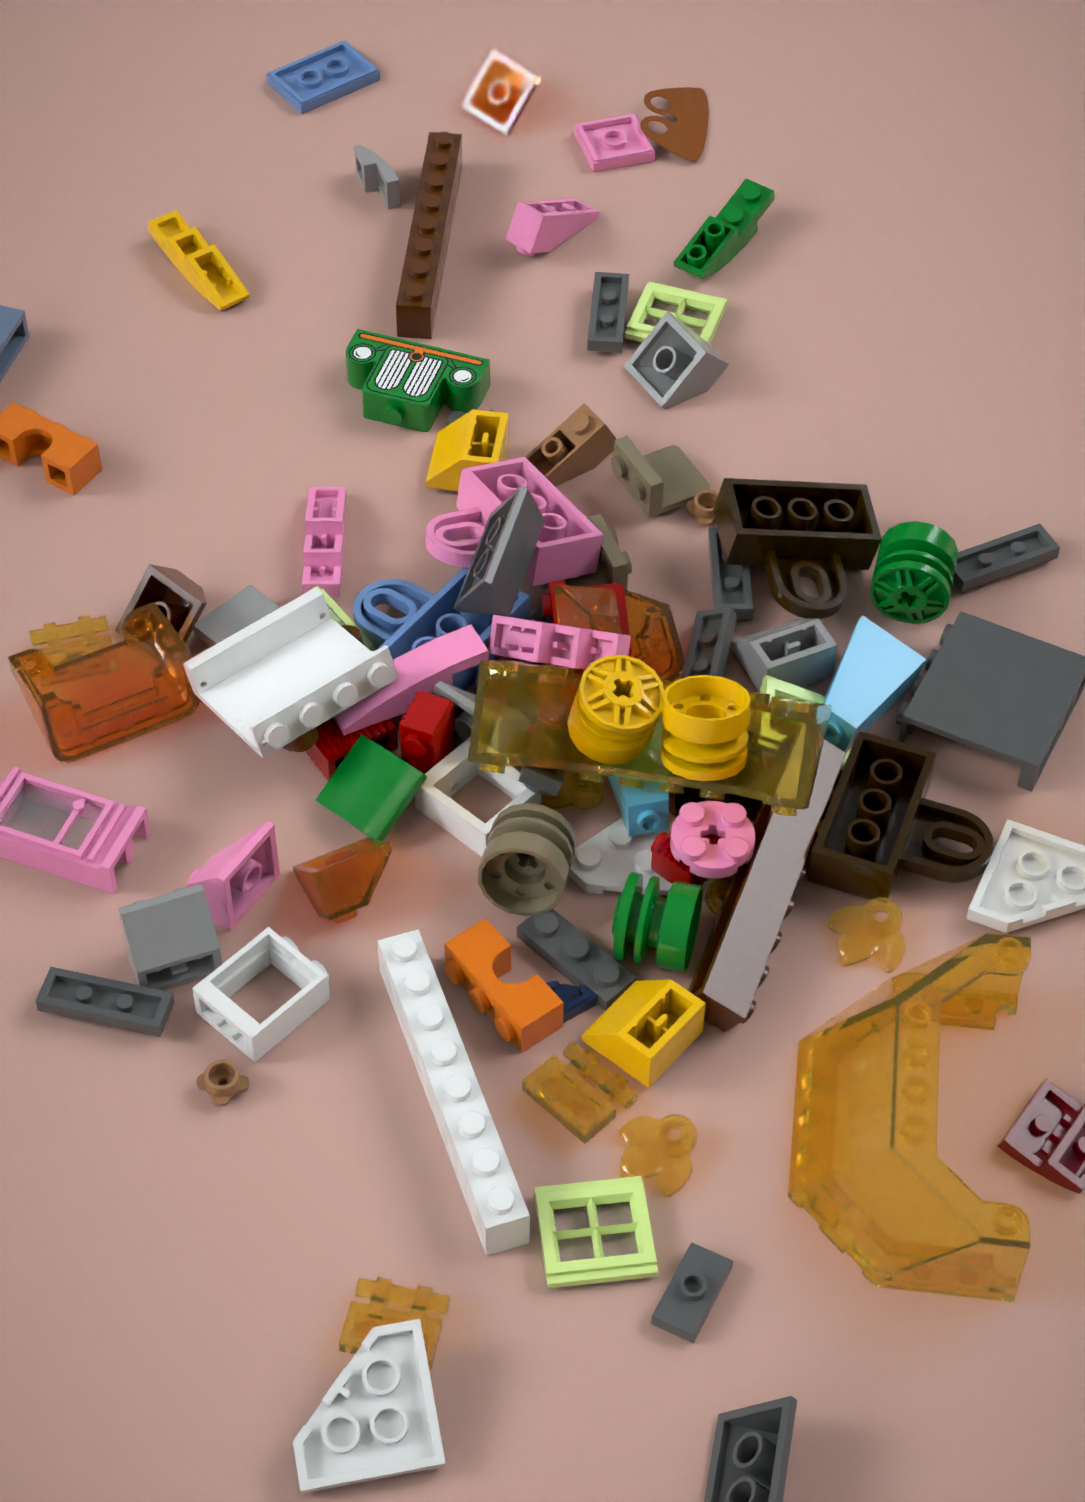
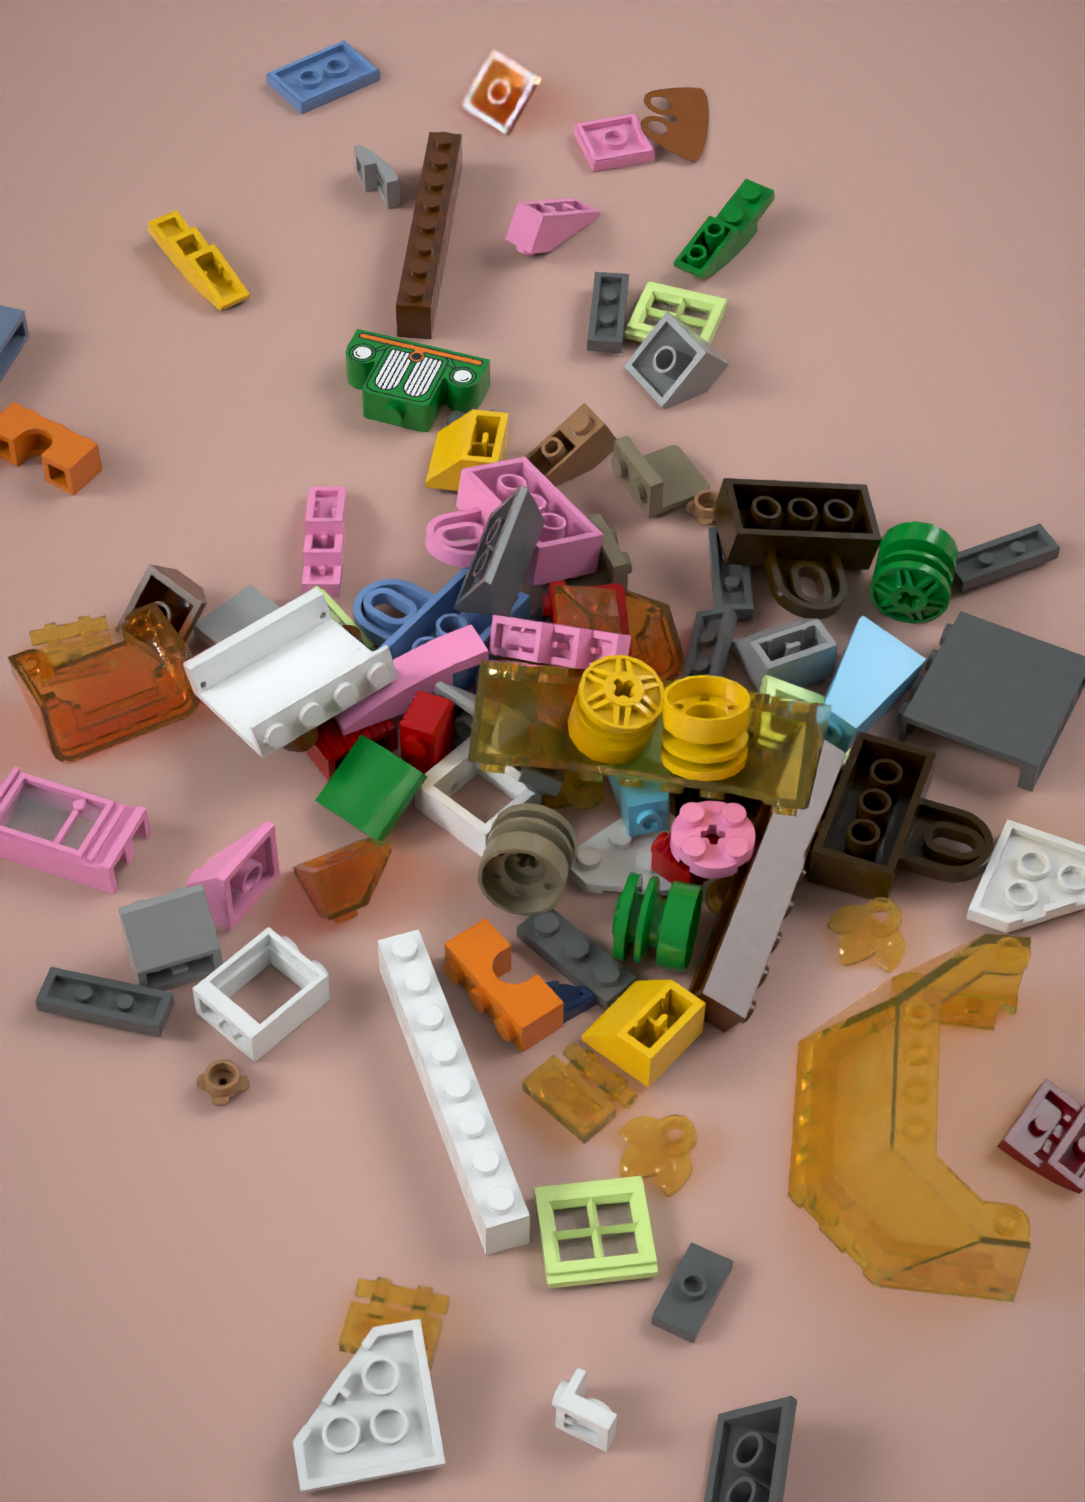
(581, 1417): none -> white bracket

